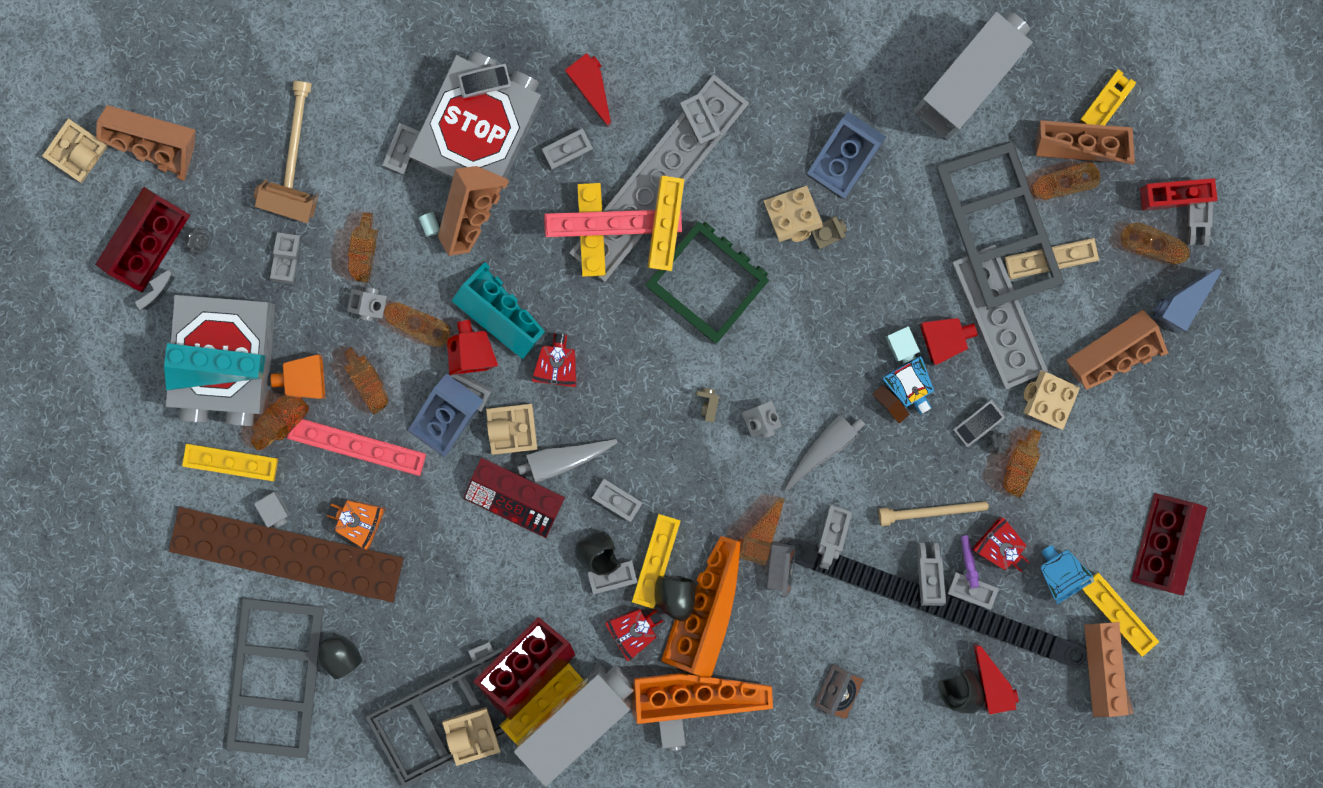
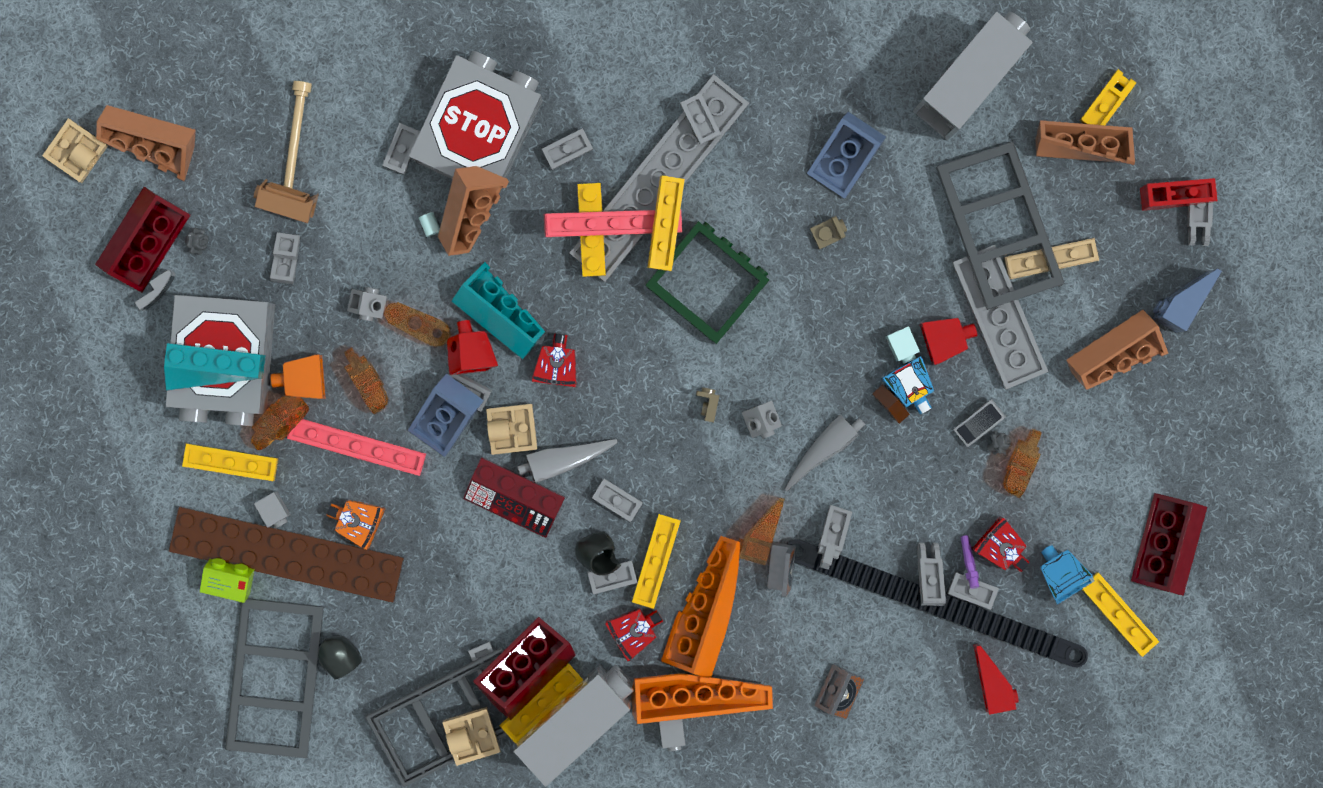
(227, 580): none -> lime brick
(362, 249): clear orange piece -> none
(484, 80): slope -> none
(589, 81): red slope -> none
(675, 597): pearl dark grey piece -> none
(793, 215): tan plate -> none
(888, 516): tan piece -> none
(962, 693): pearl dark grey piece -> none
(1049, 186): clear orange piece -> none
(1050, 399): tan plate -> none
(1106, 670): nougat wedge -> none
(1172, 250): clear orange piece -> none

